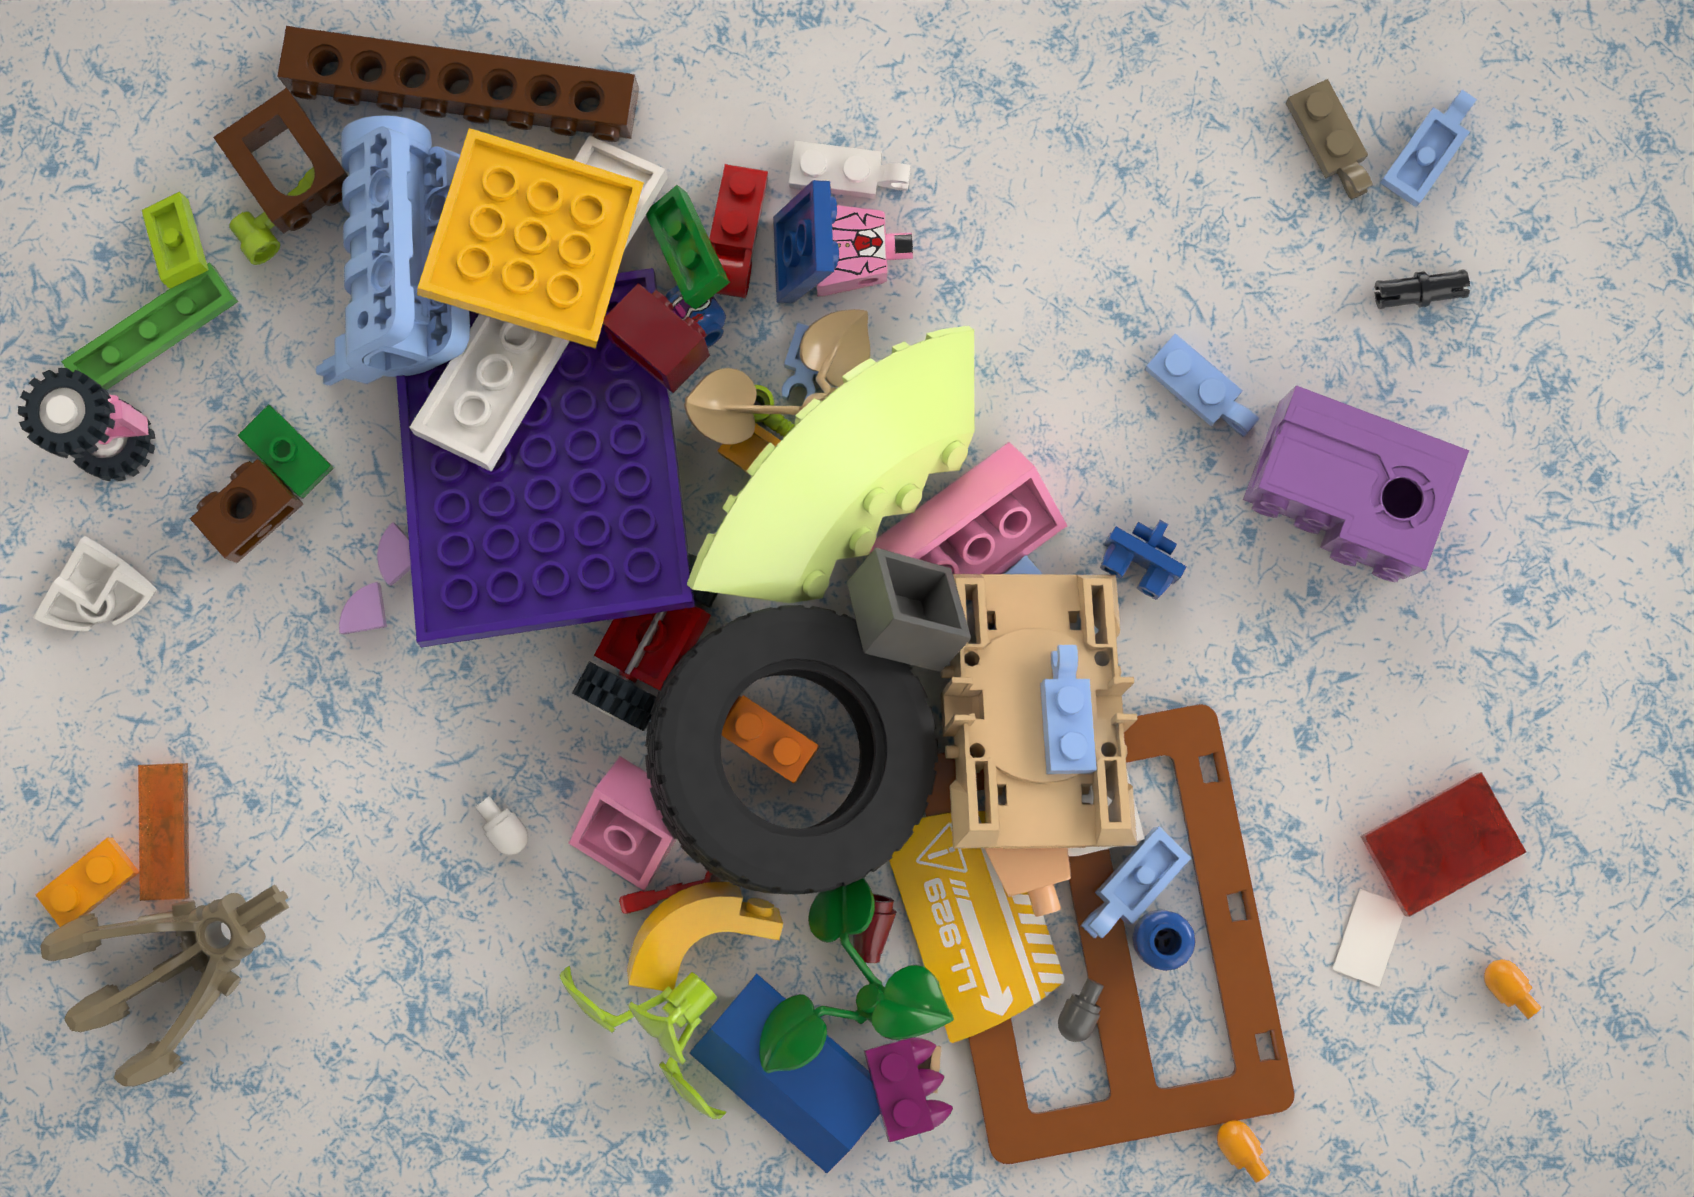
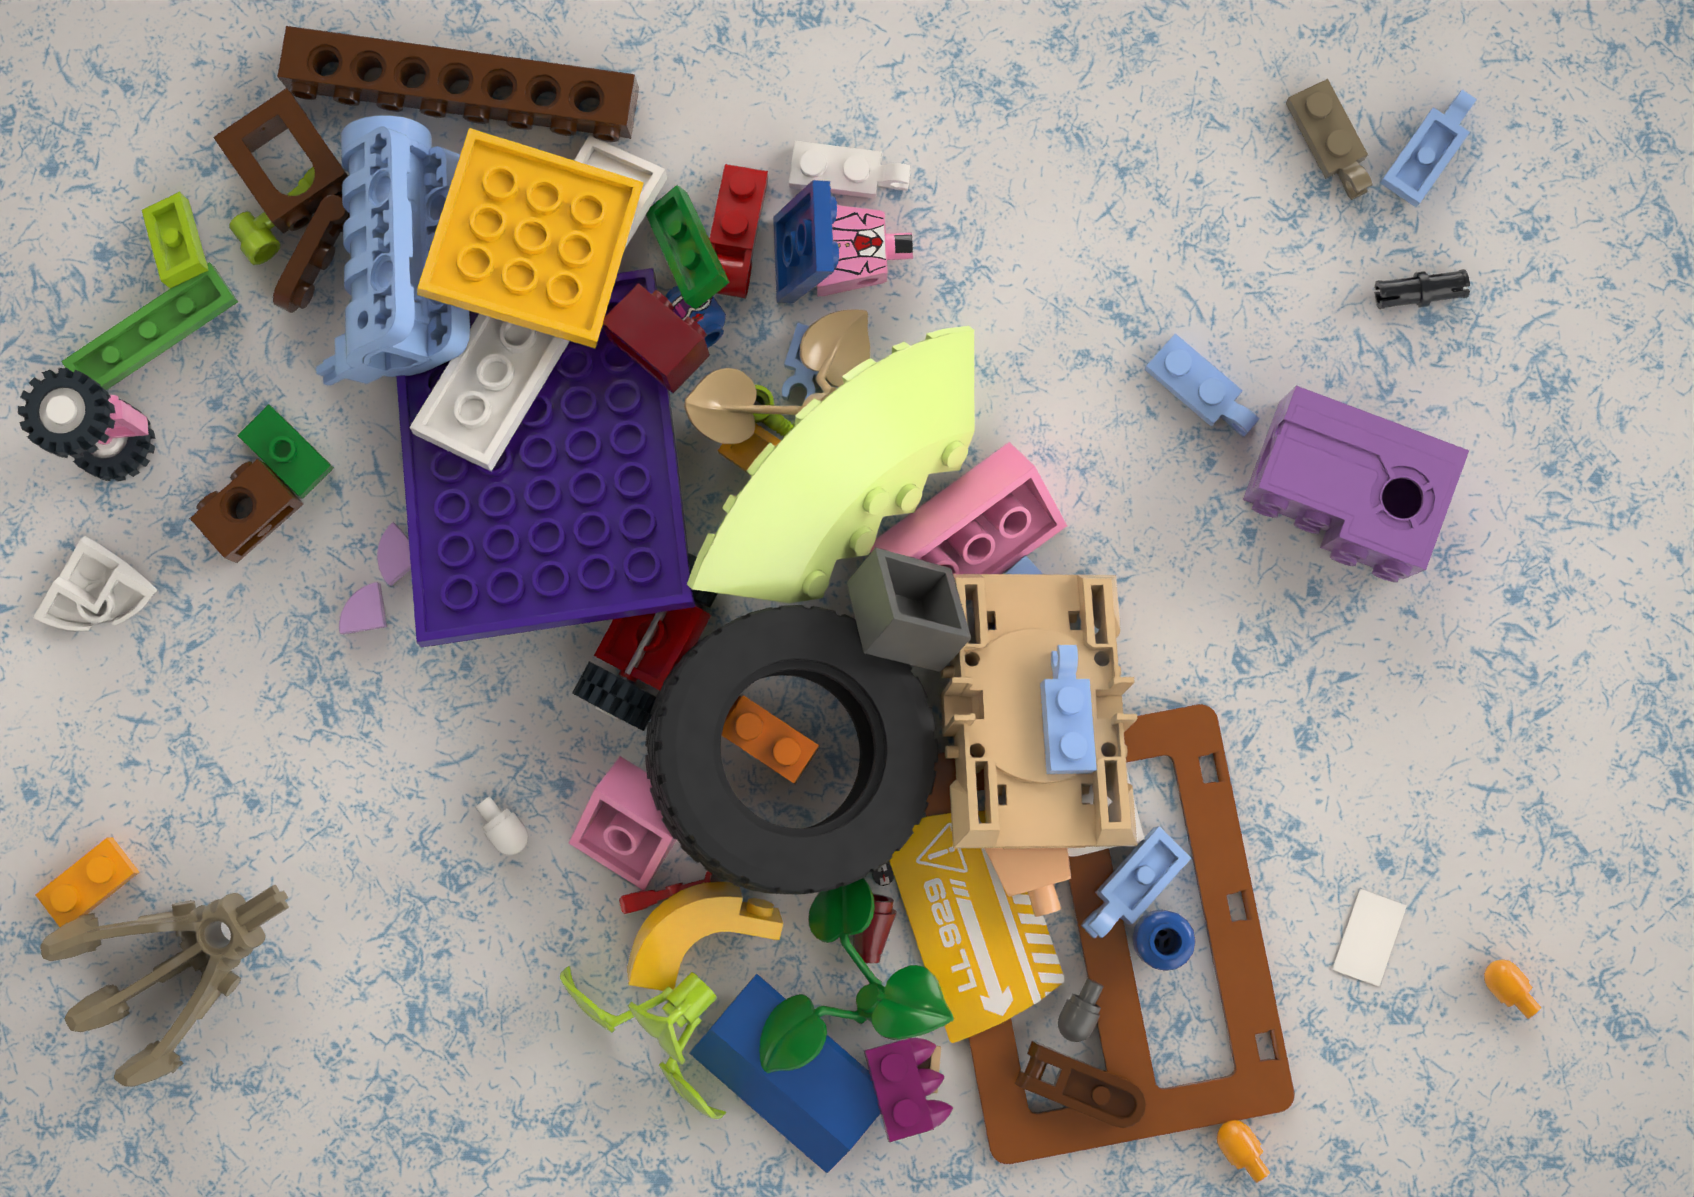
(163, 831): clear orange tile -> none
(311, 255): none -> reddish brown plate
(883, 875): none -> black piece
(1083, 1087): none -> reddish brown plate
(1159, 567): blue hips -> none
(1443, 844): clear red plate -> none

